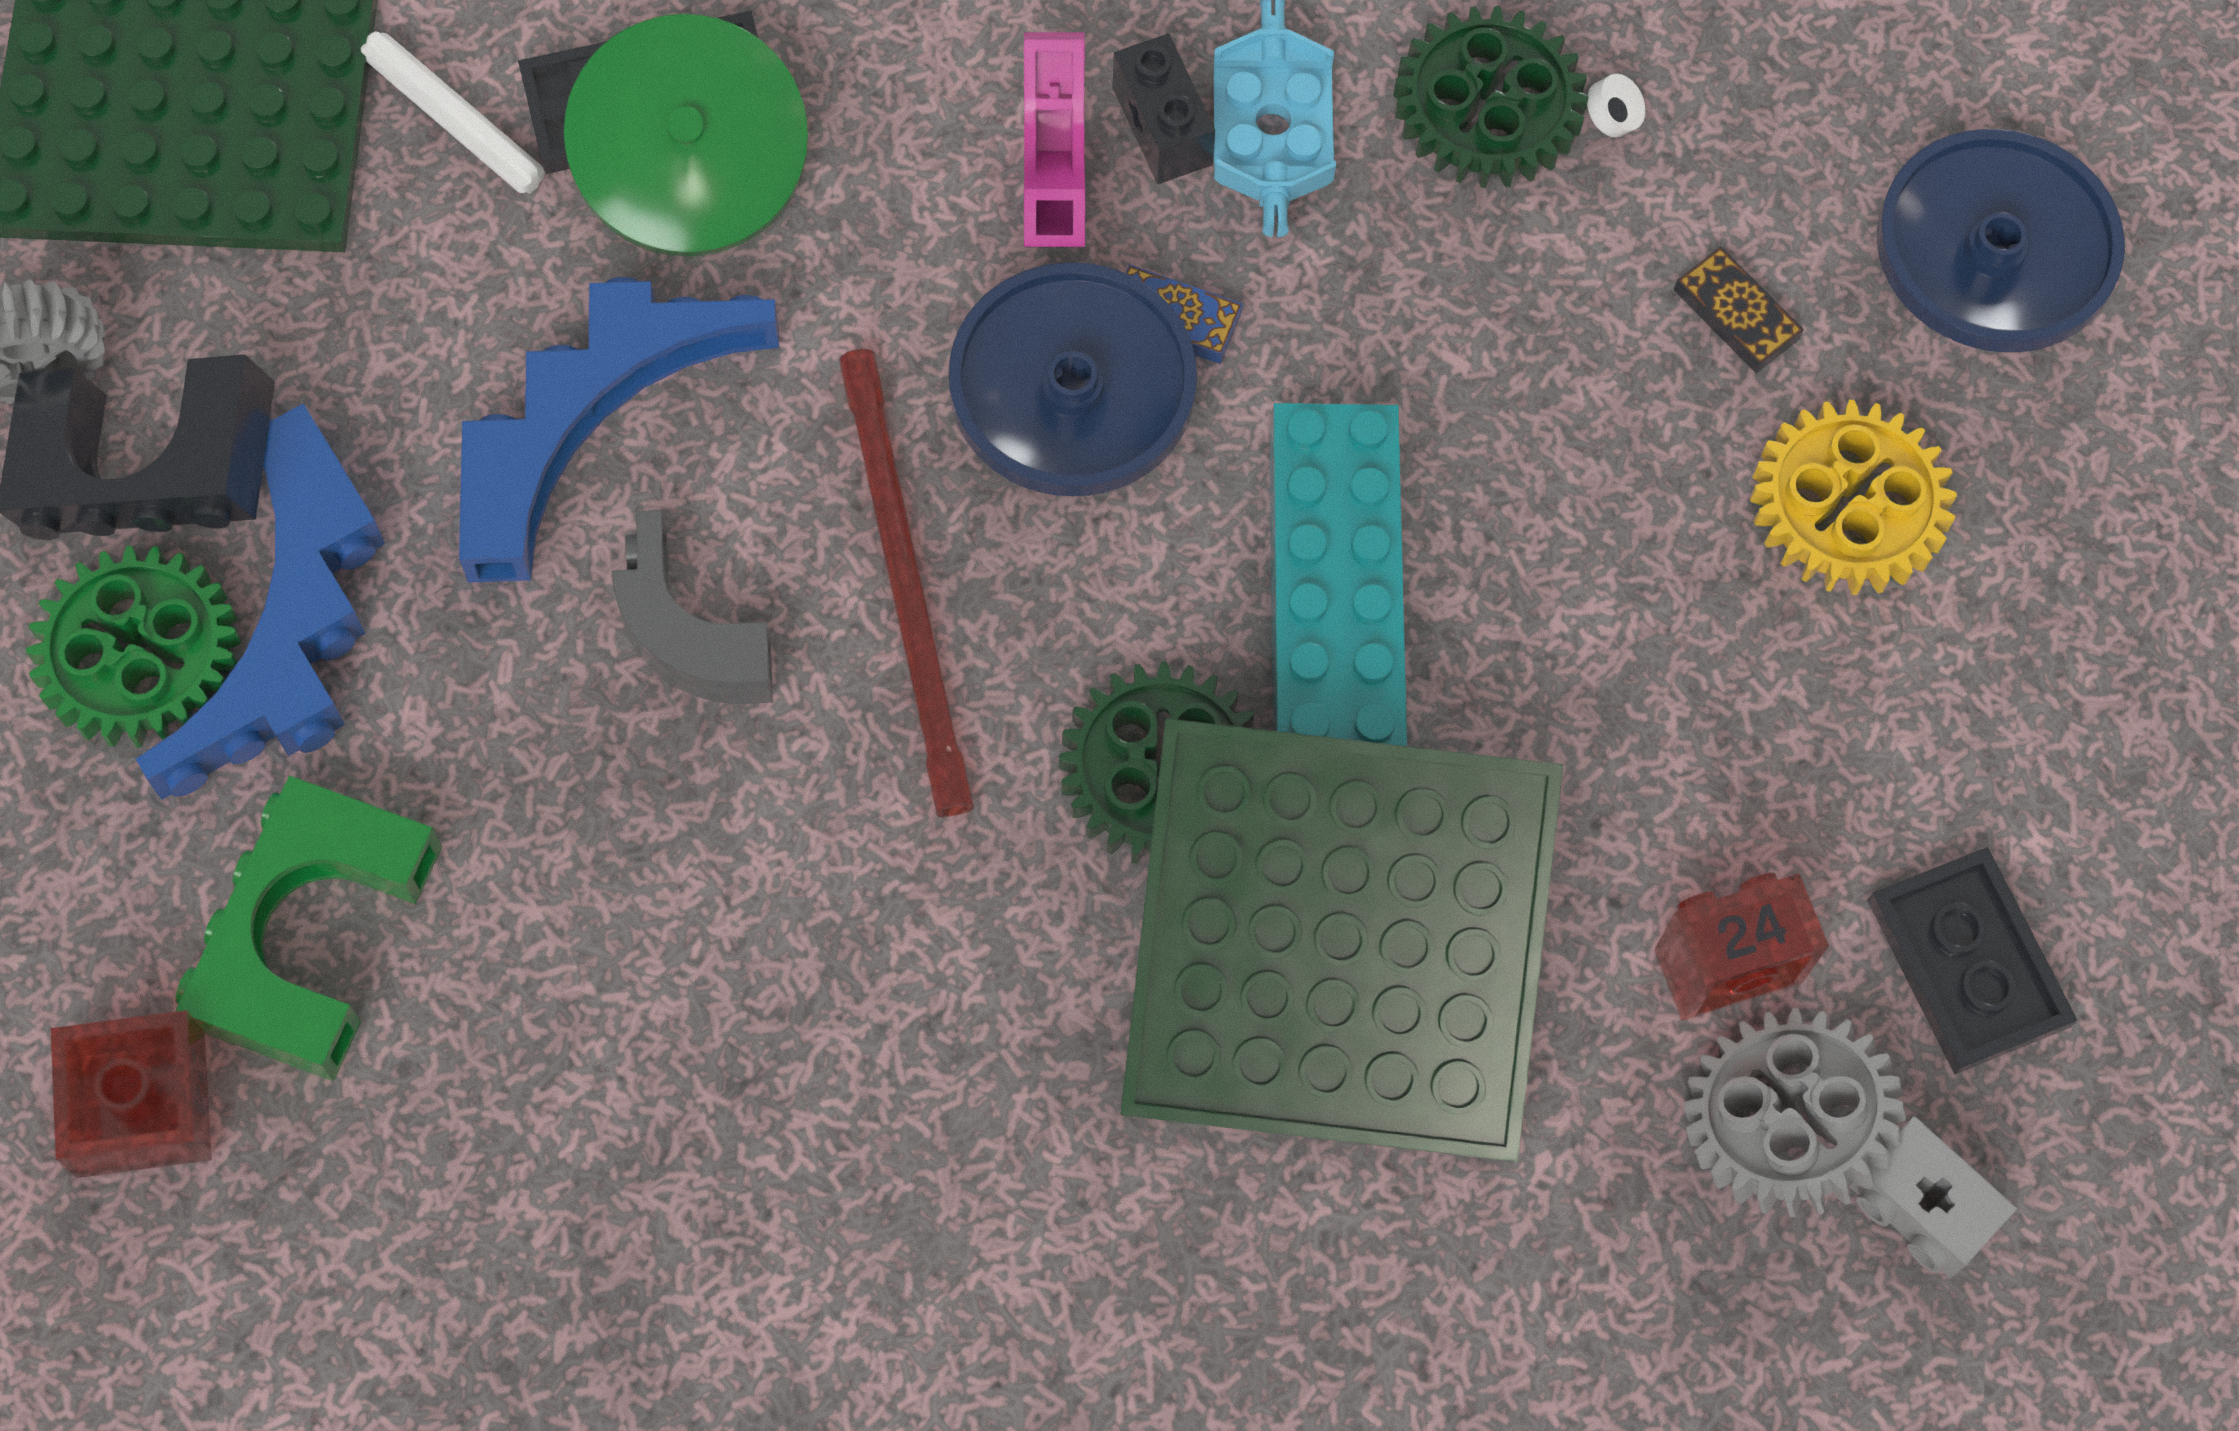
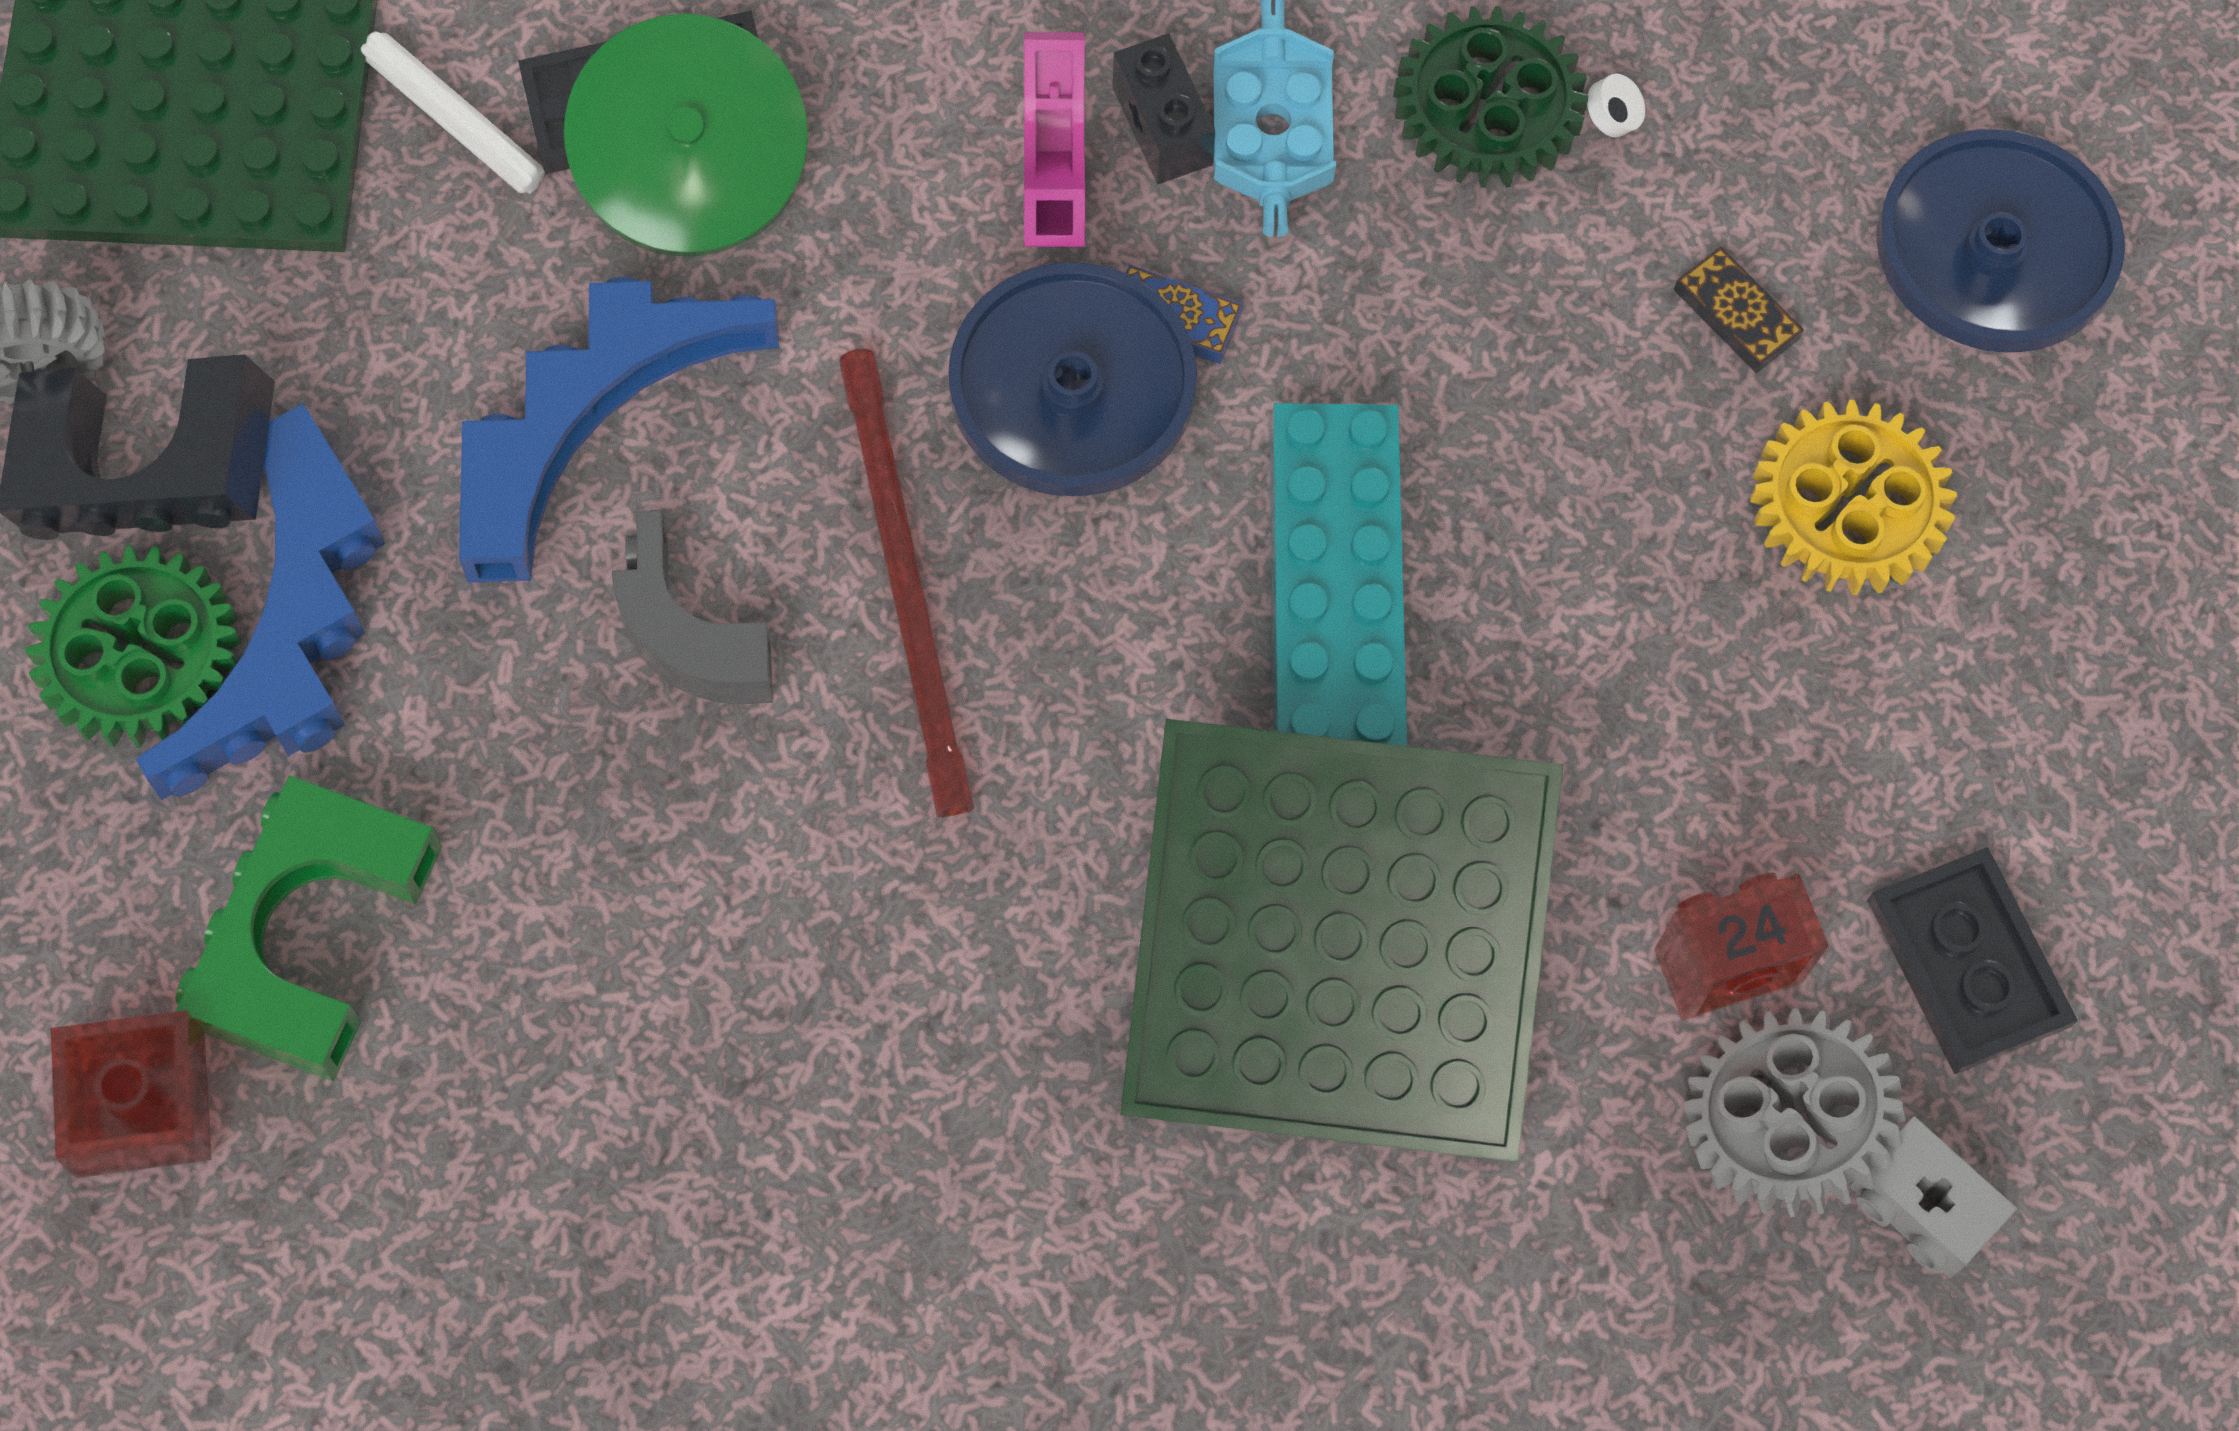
(1105, 762): dark green gear -> none

